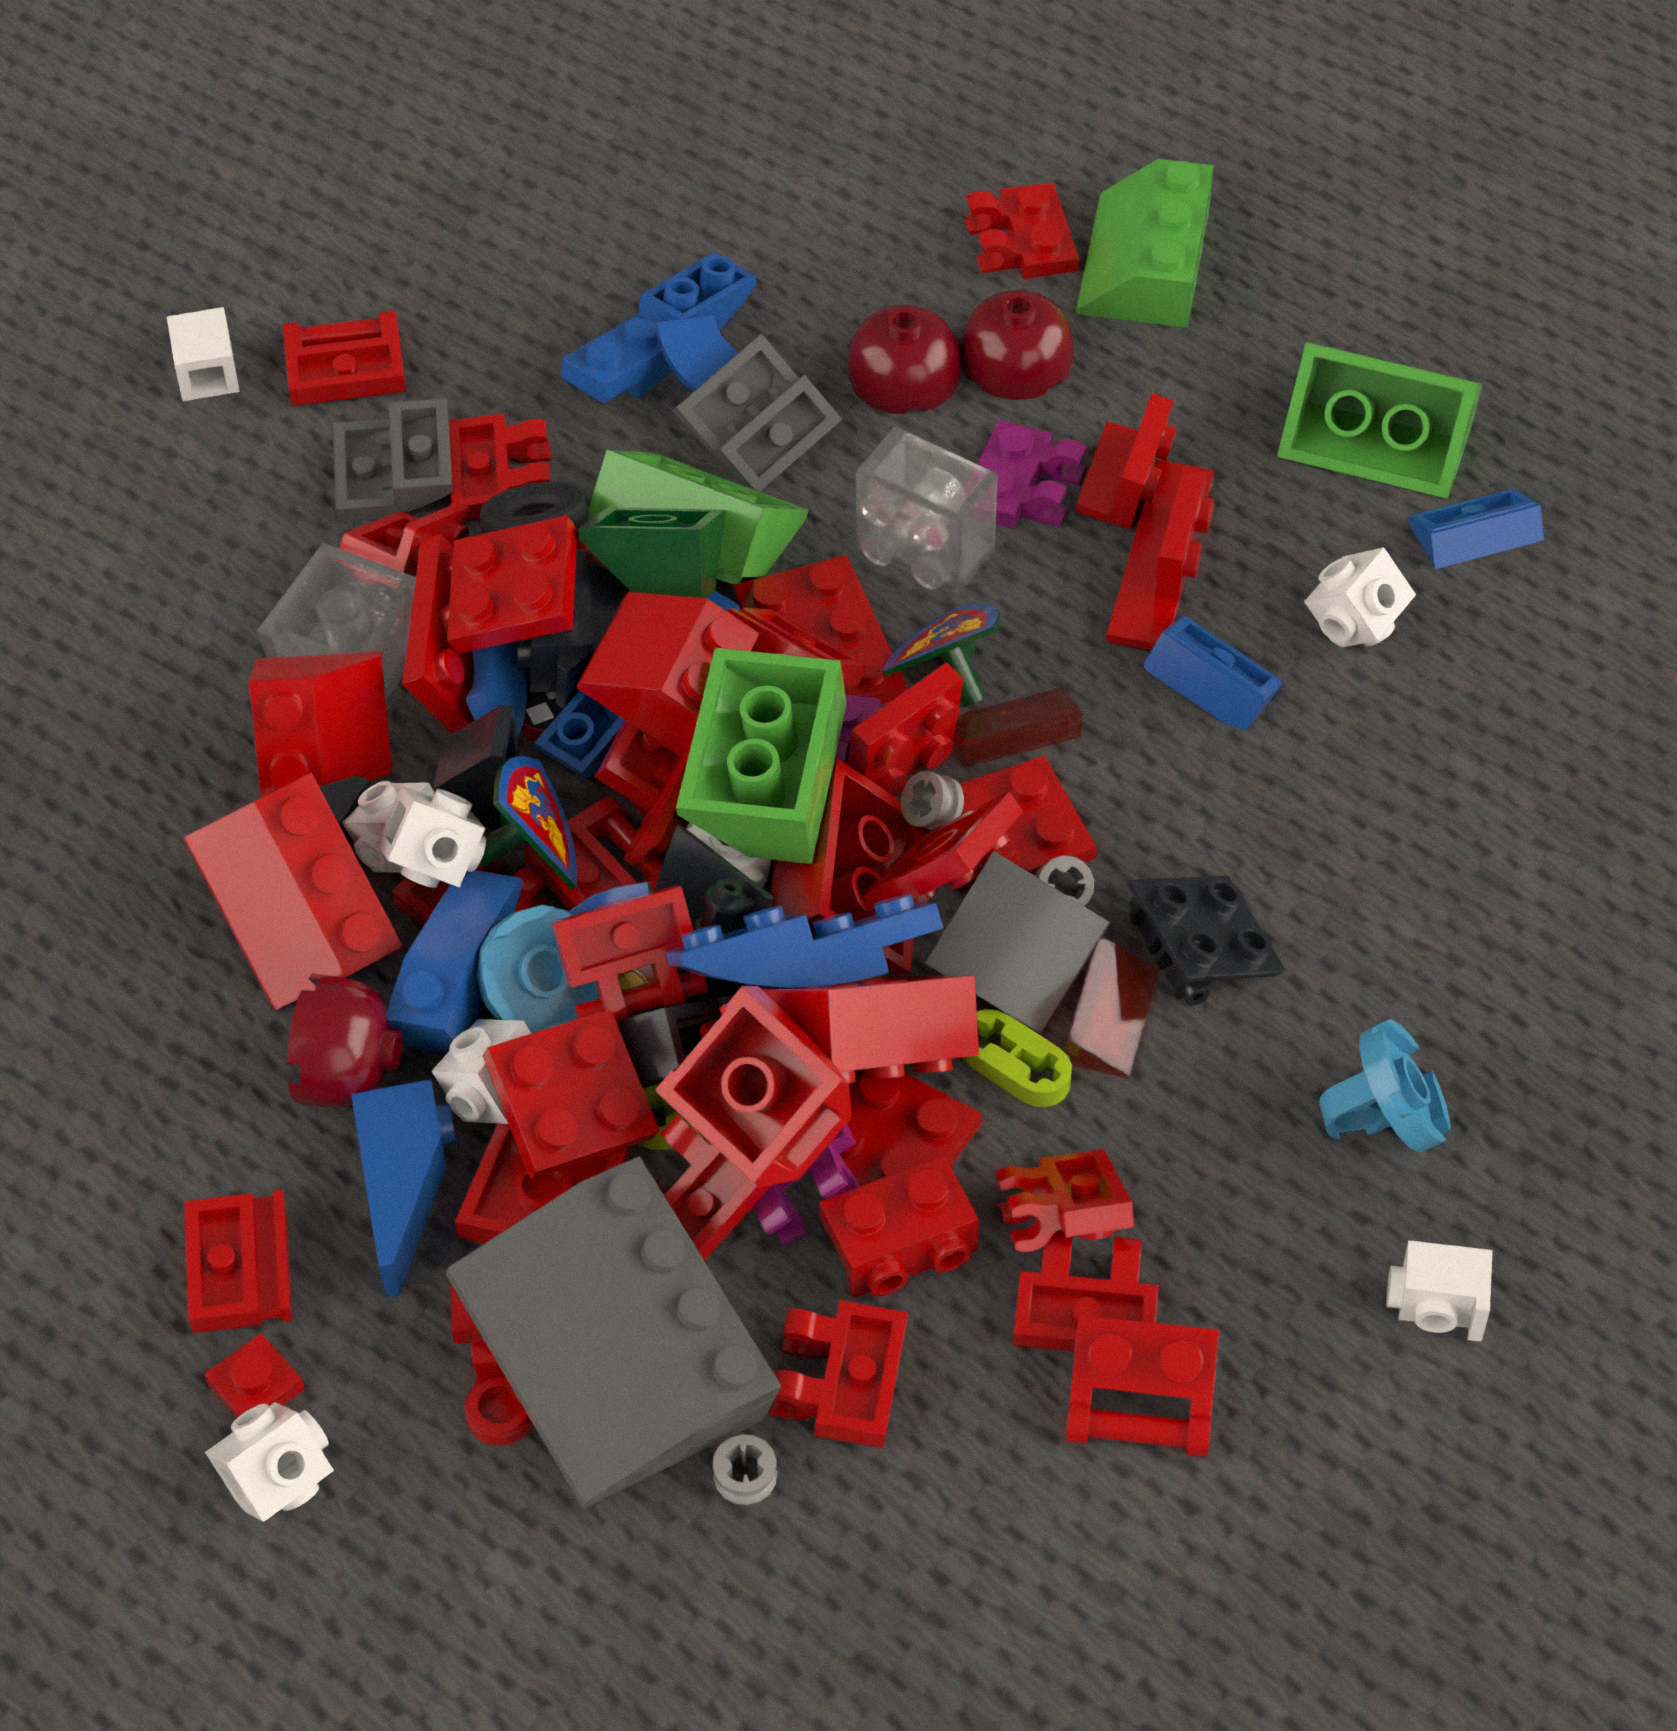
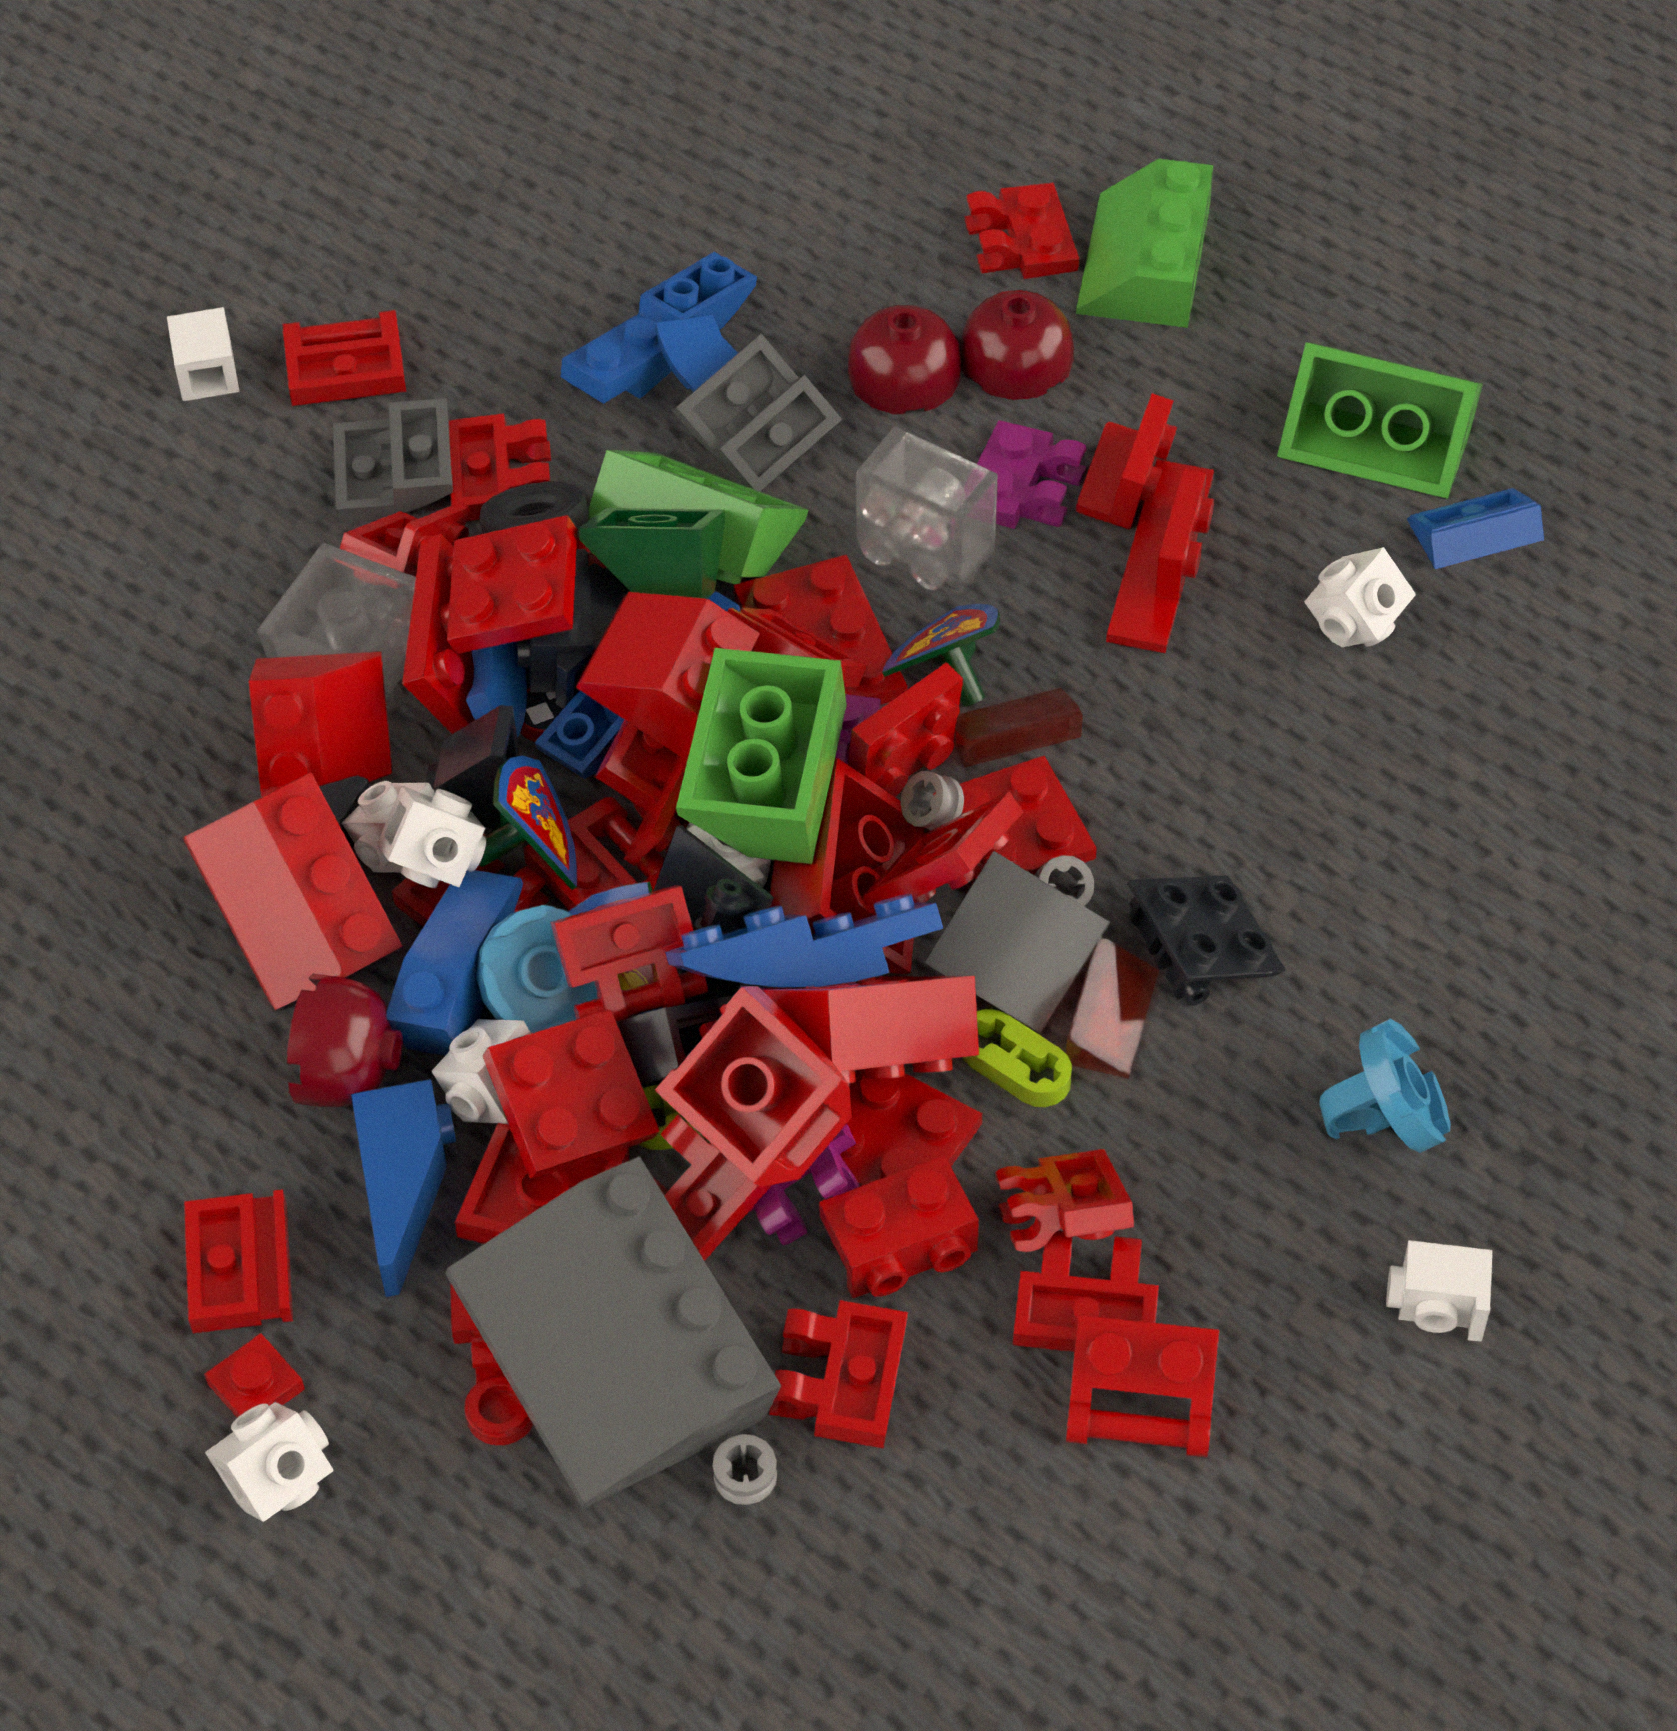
(1211, 673): blue slope -> none

